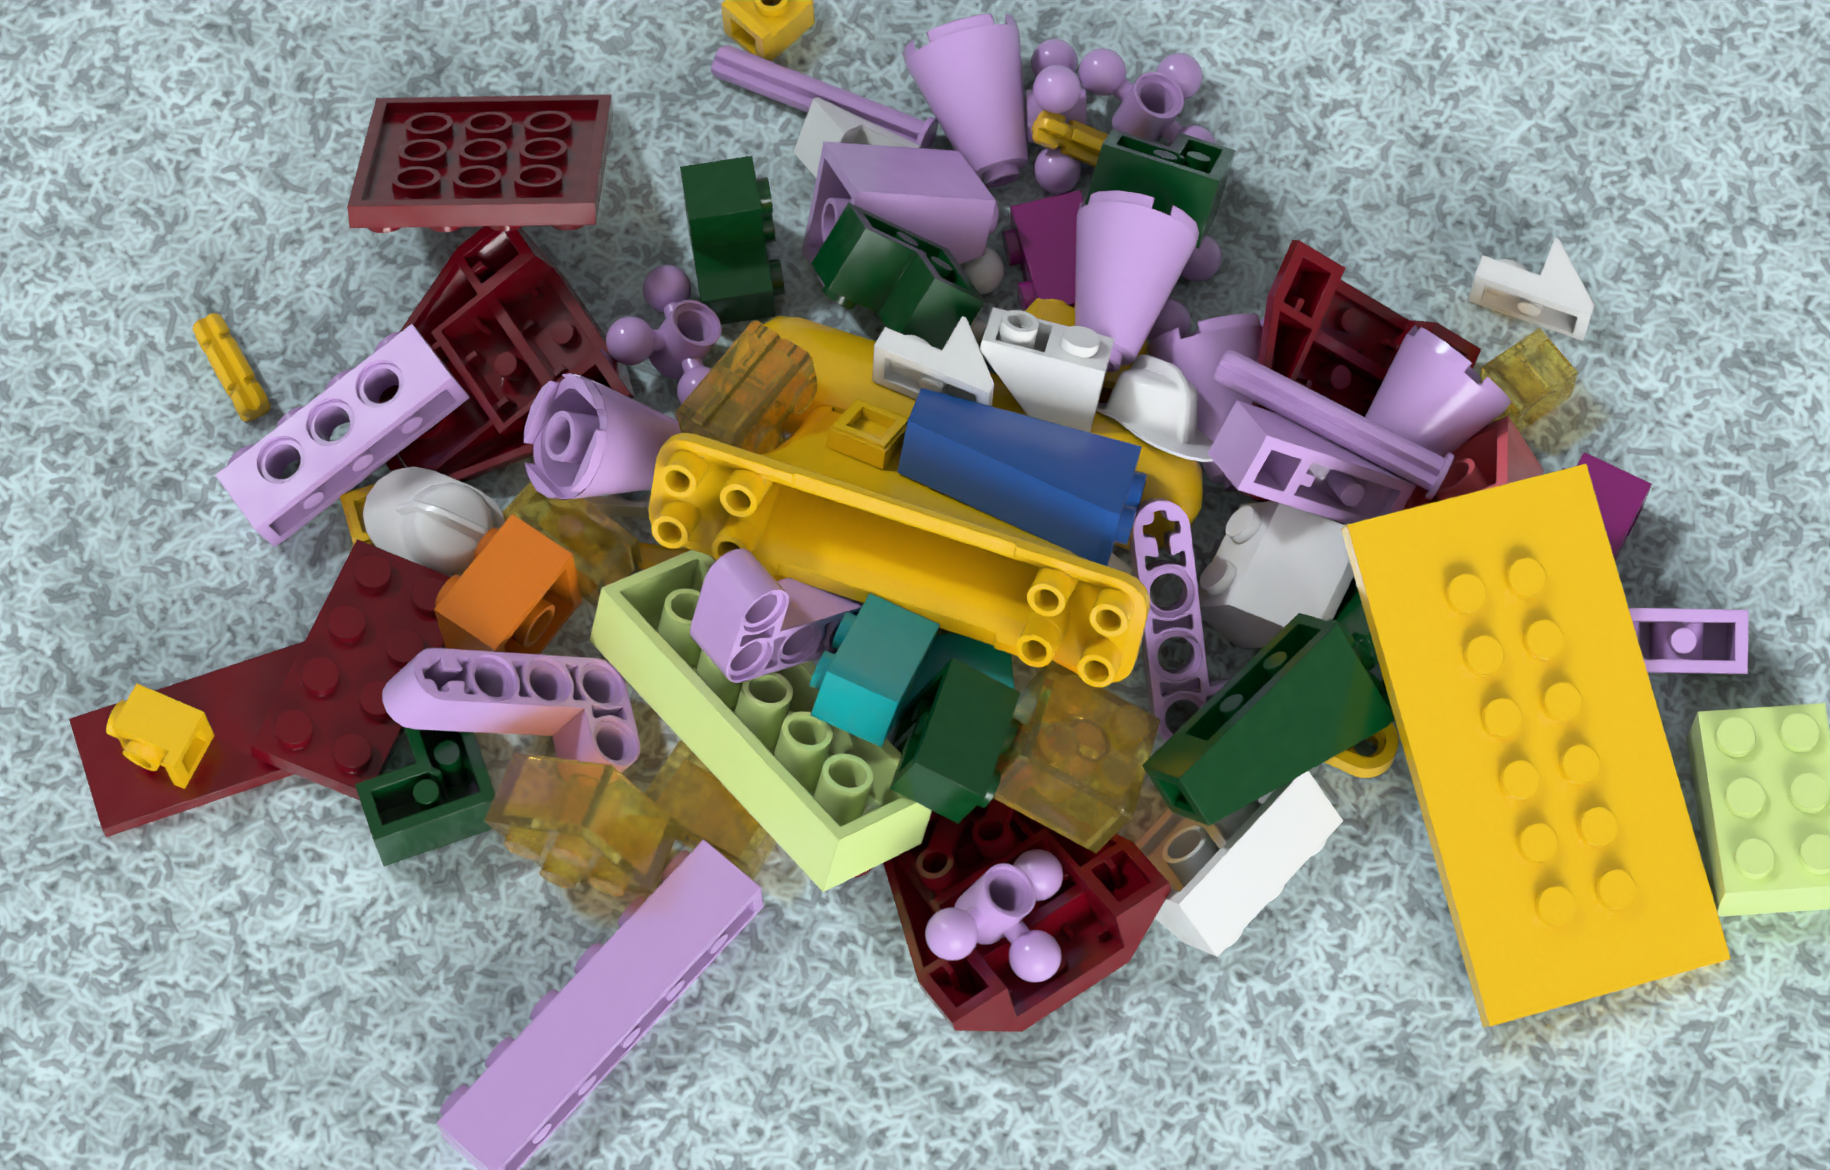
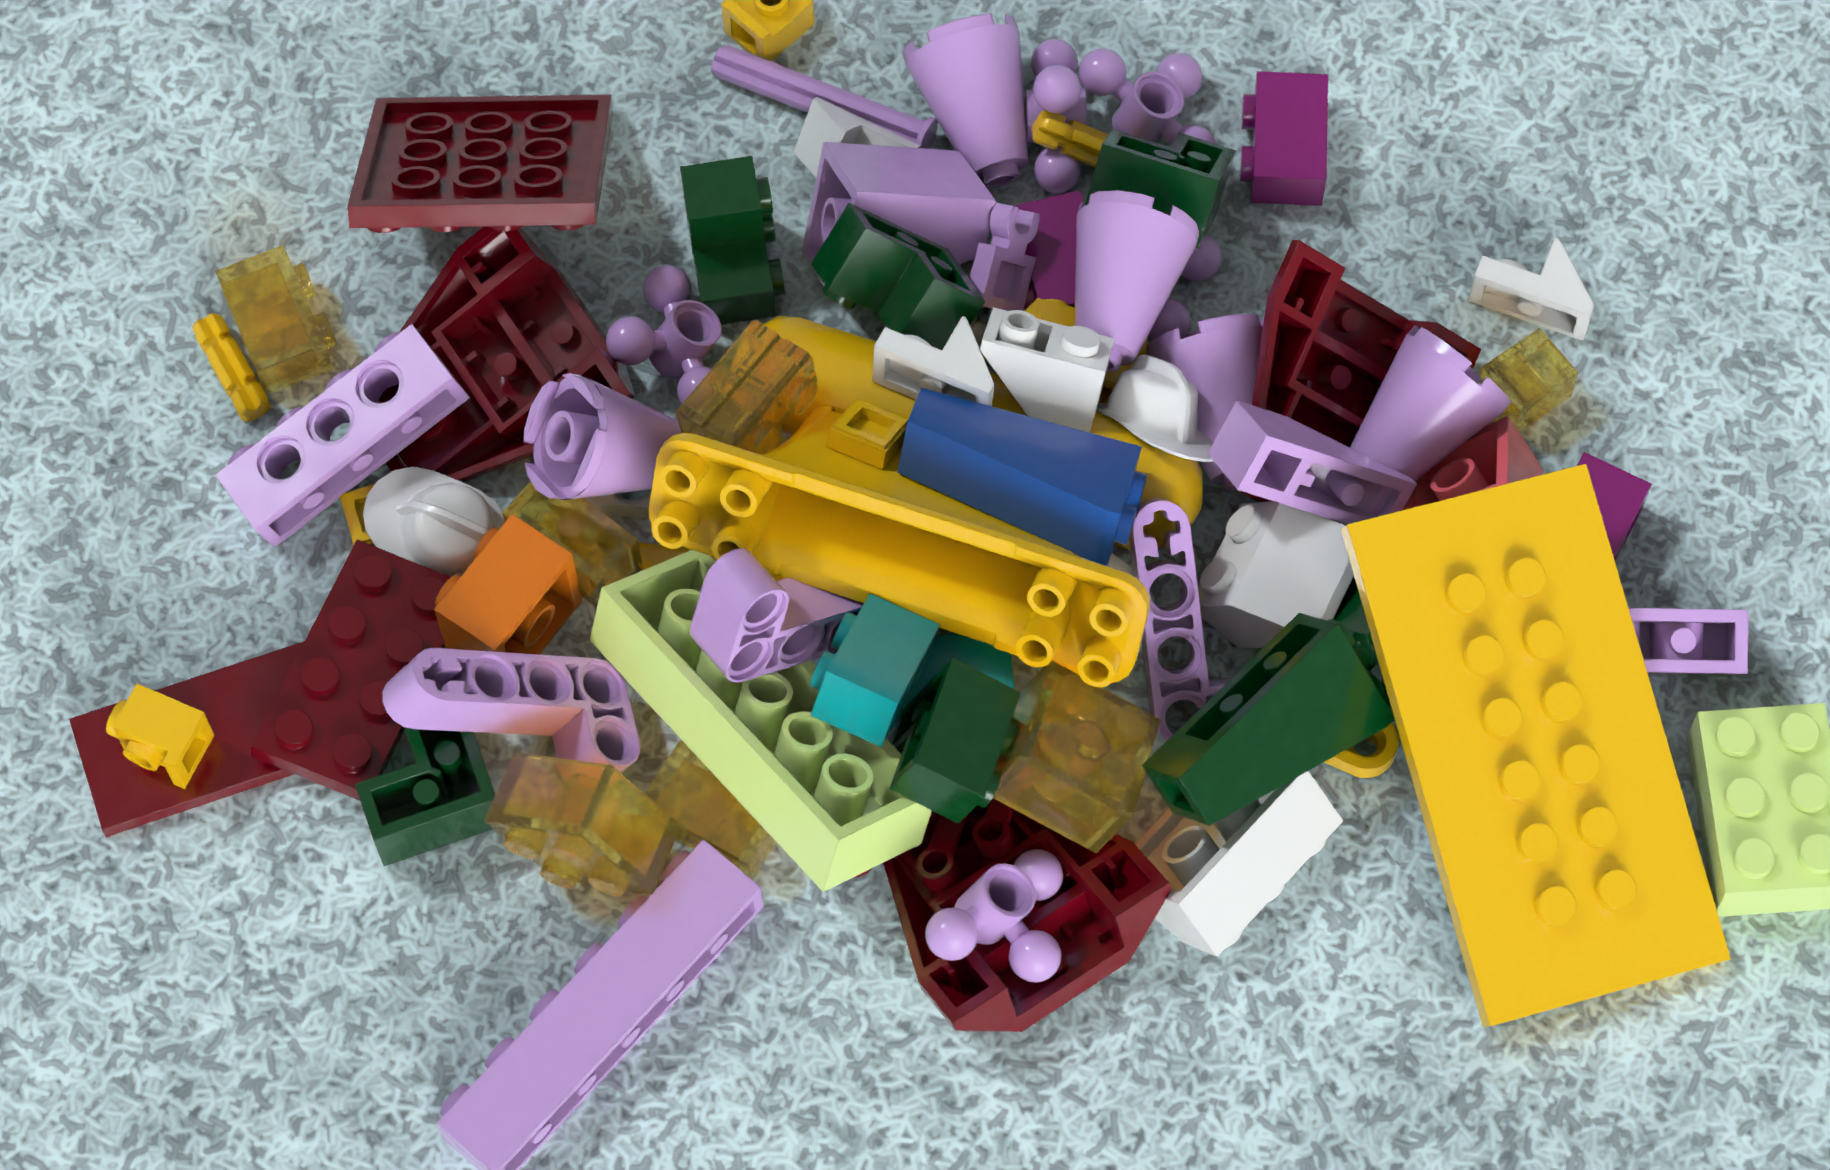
(276, 320): none -> clear yellow brick
(1003, 269): none -> lavender plate
(1287, 138): none -> magenta brick
(1333, 421): lavender axle -> none

